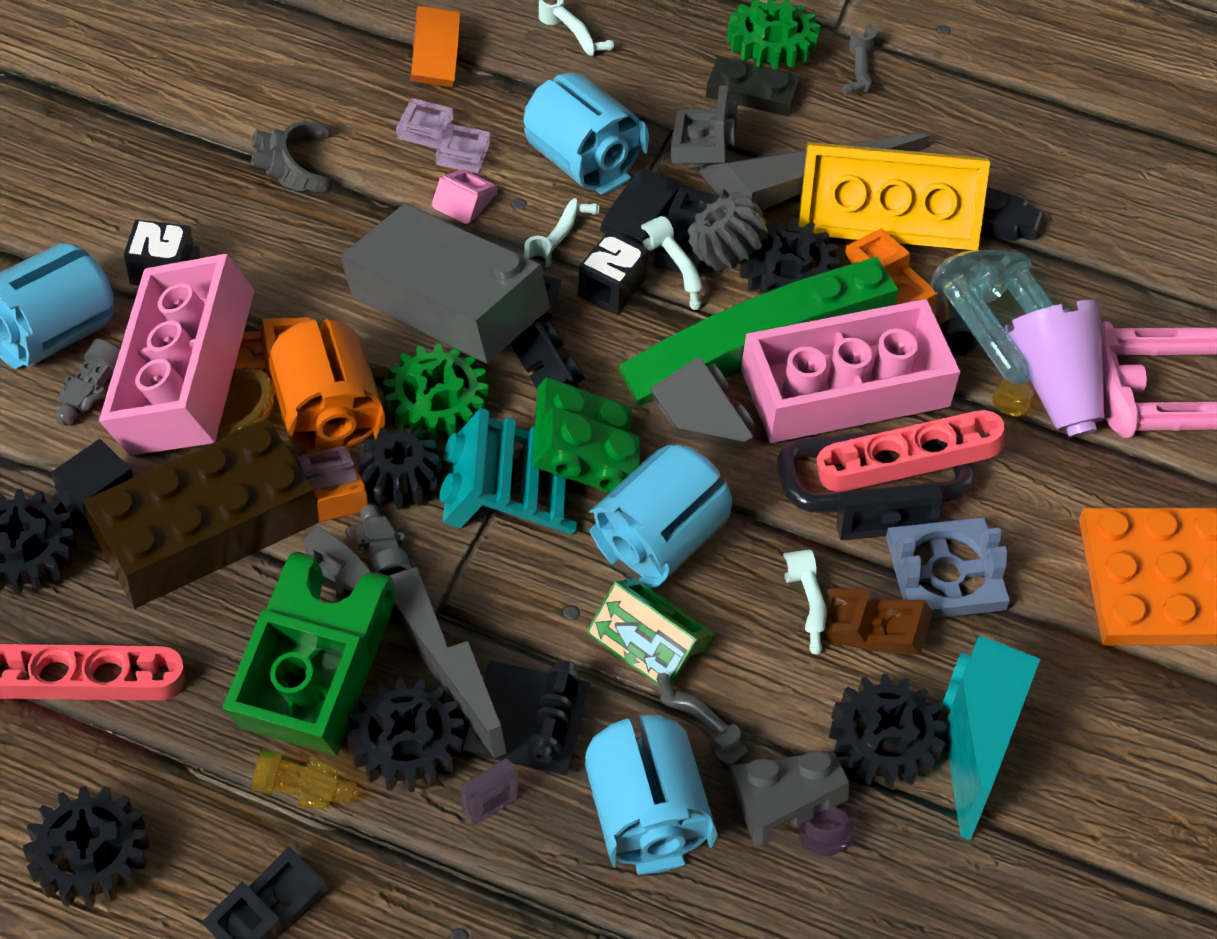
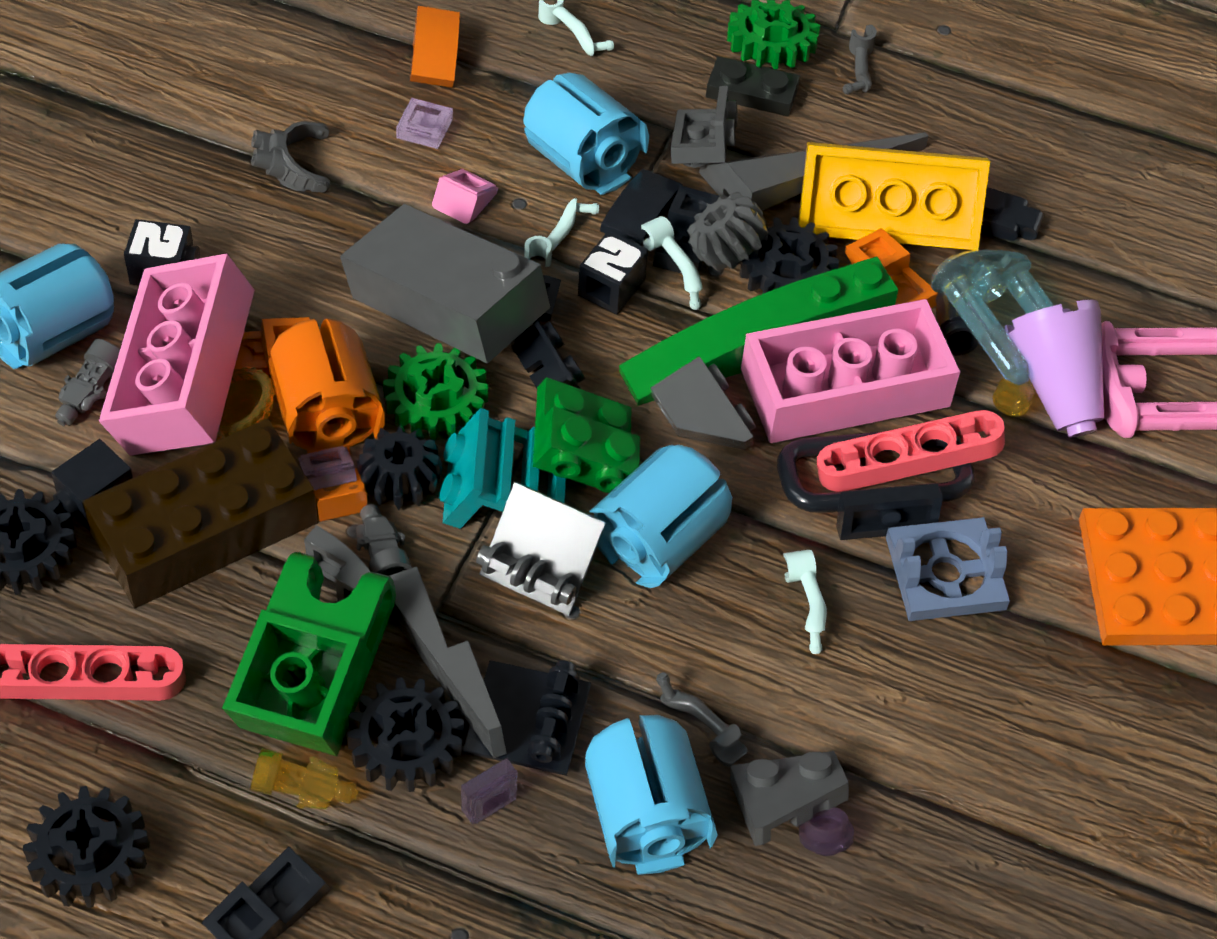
(462, 148): clear purple tile -> none
(541, 548): none -> hinge
(648, 630): panel -> none
(873, 624): reddish brown slope -> none
(893, 750): black gear -> none
(984, 708): teal slope -> none

